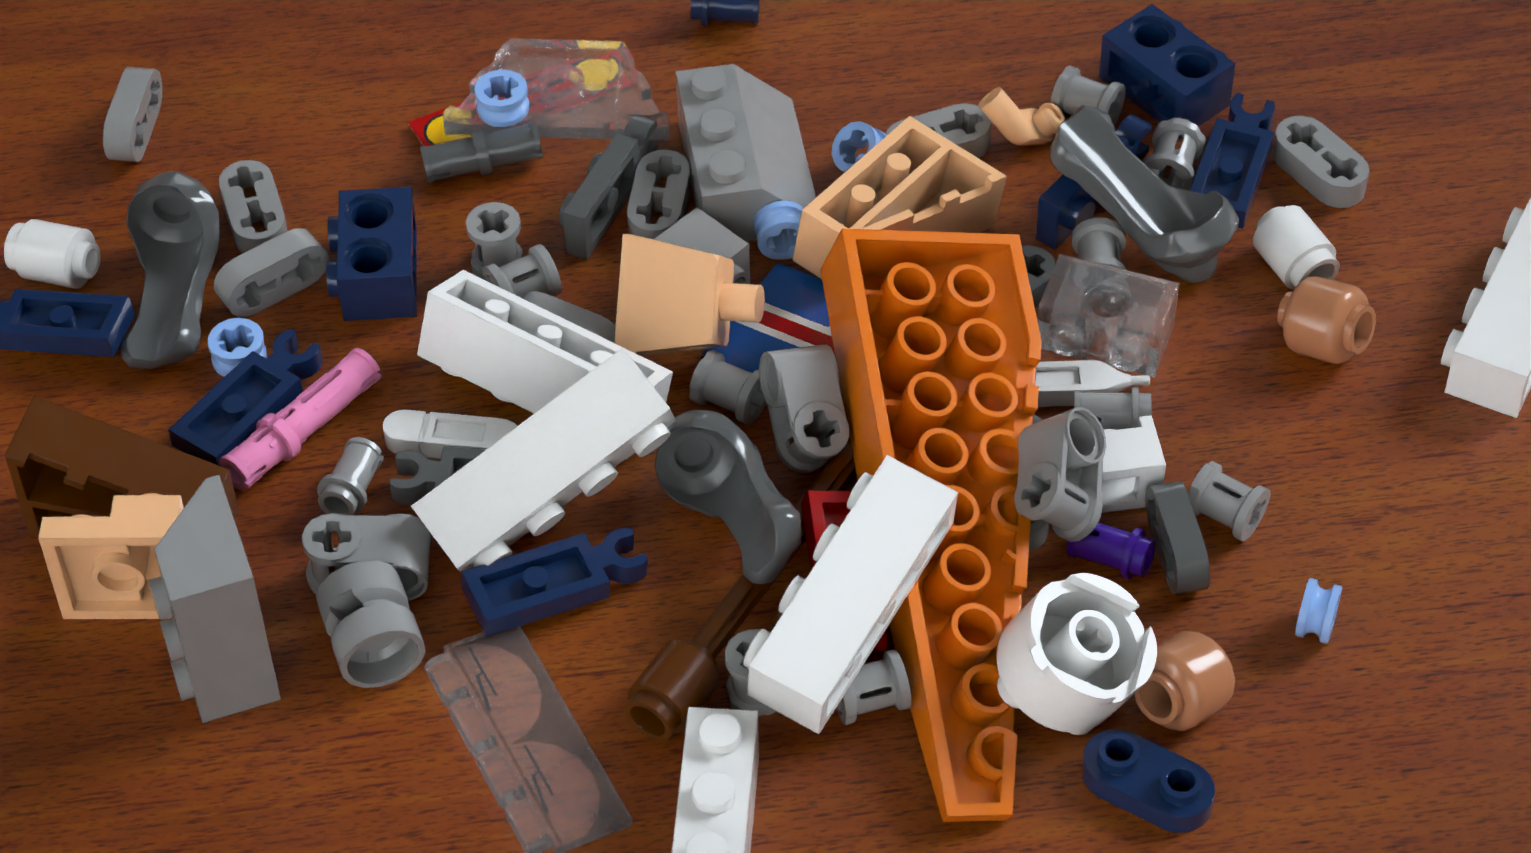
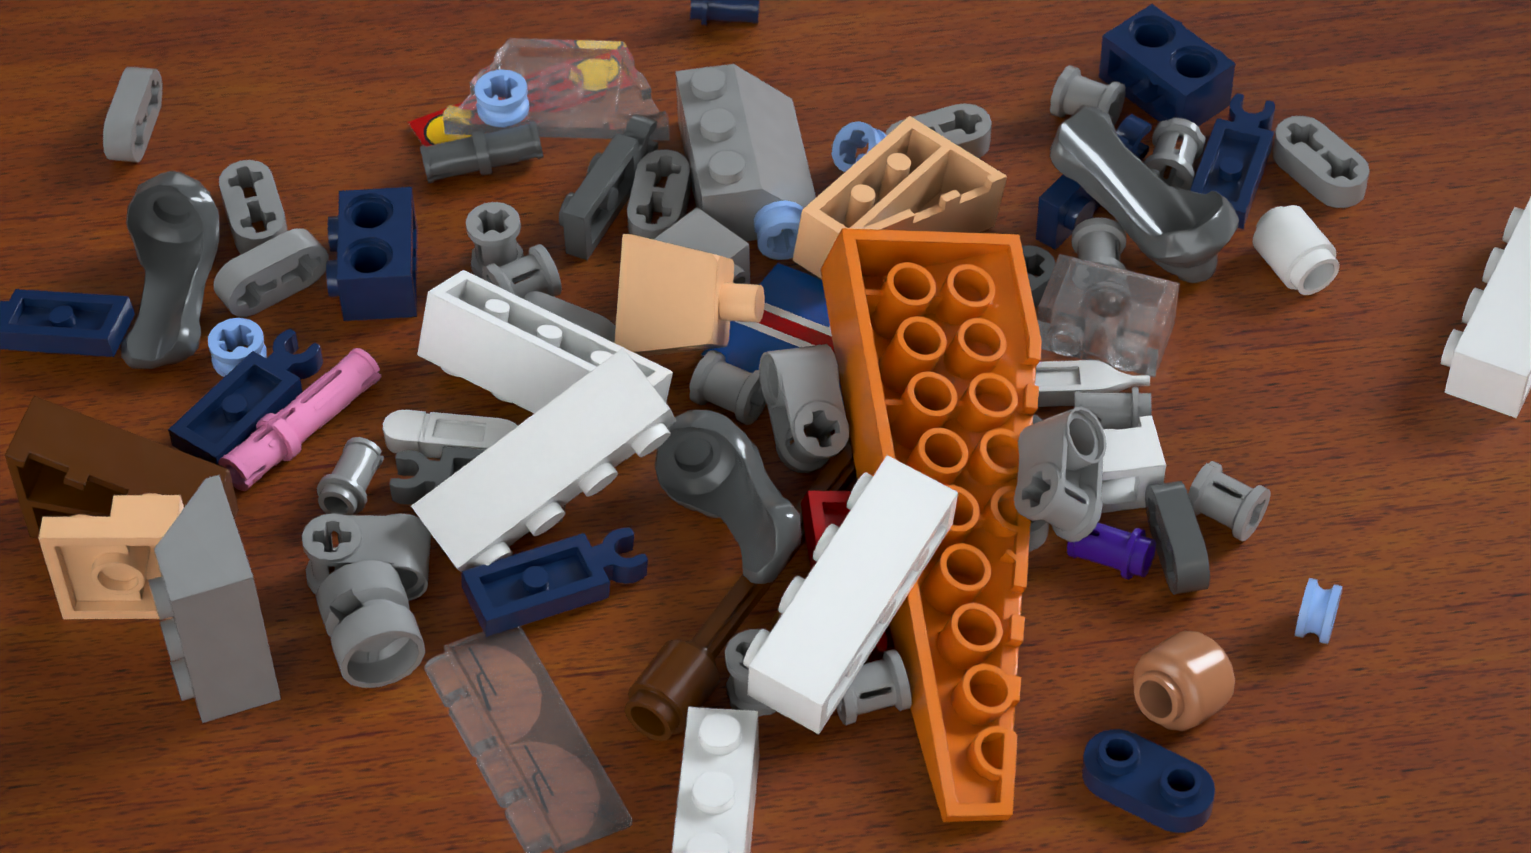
(52, 253): white brick -> none
(1018, 125): light nougat arm -> none
(1075, 654): white brick -> none
(1326, 320): nougat head -> none

